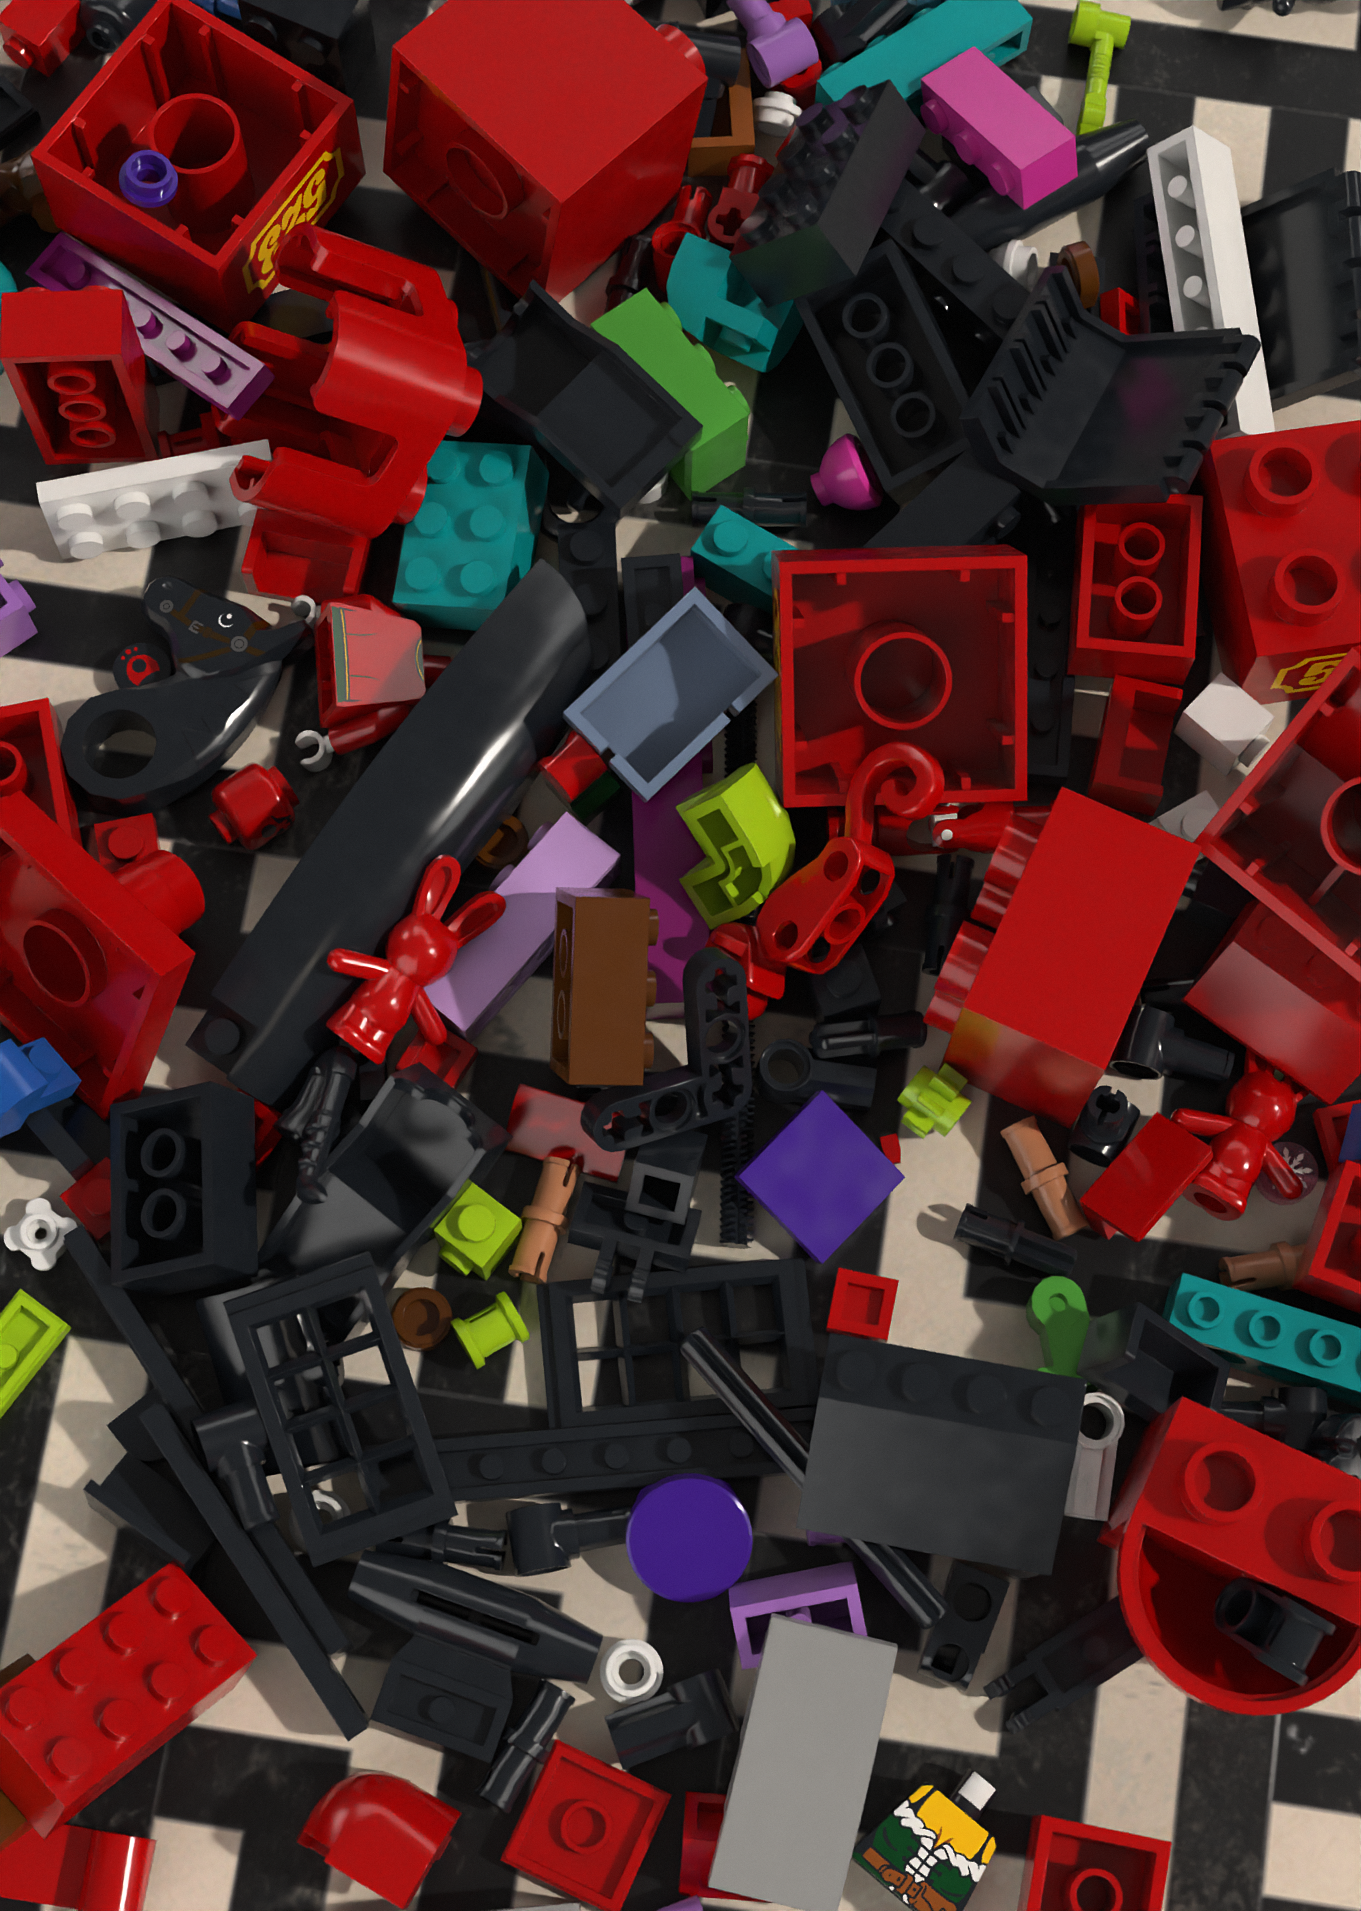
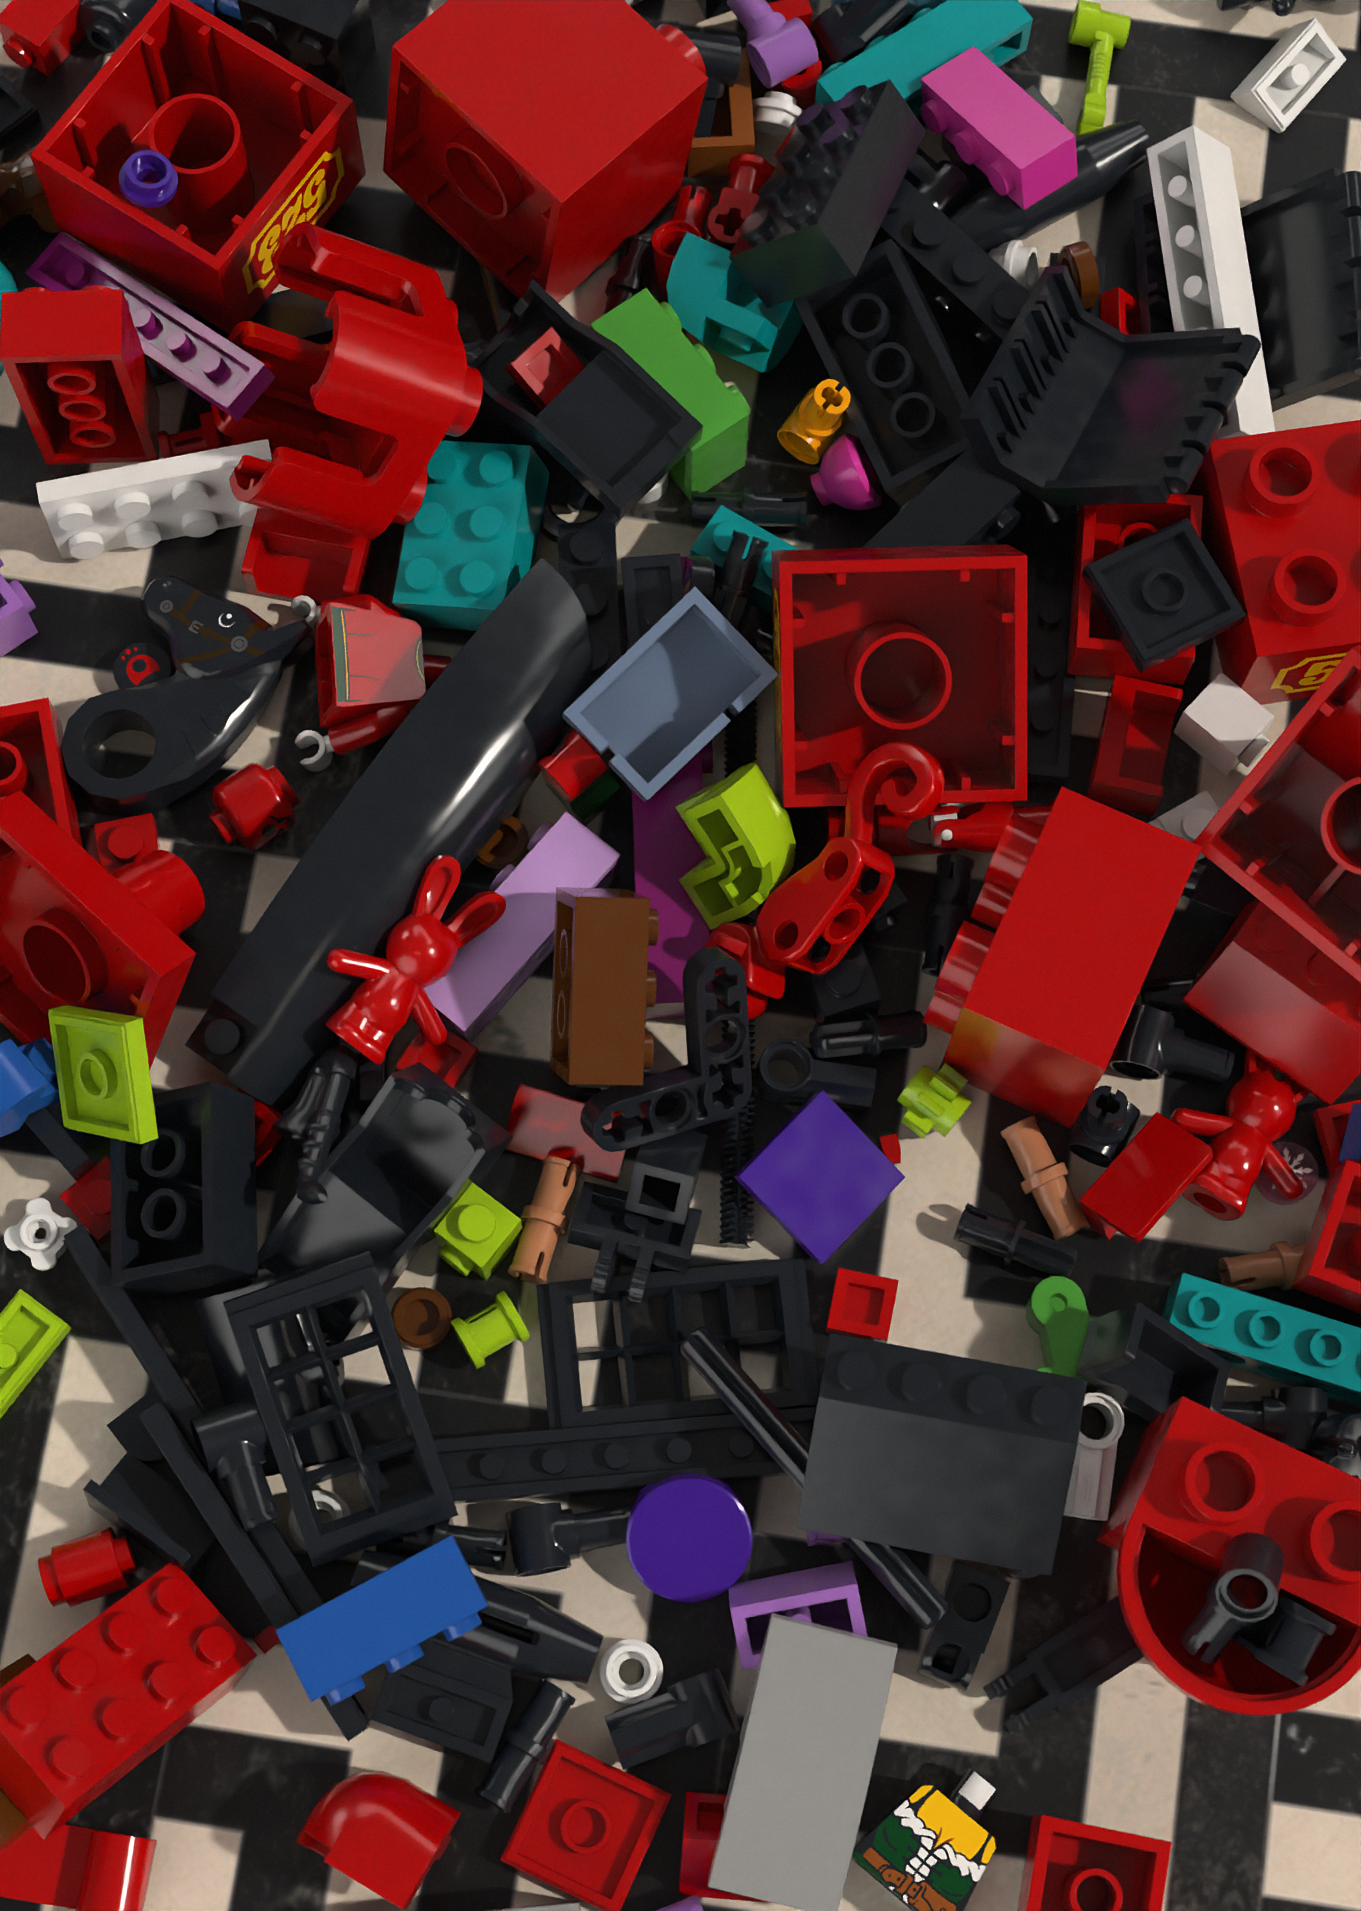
(87, 1568): none -> red brick
(103, 1073): none -> lime tile
(267, 1639): none -> red piece
(383, 1621): none -> blue brick
(545, 368): none -> red plate
(699, 573): none -> black tile
(738, 577): none -> black axle
(815, 422): none -> light orange pin
(1163, 595): none -> black tile
(1236, 1599): none -> black pin
(1289, 75): none -> white slope

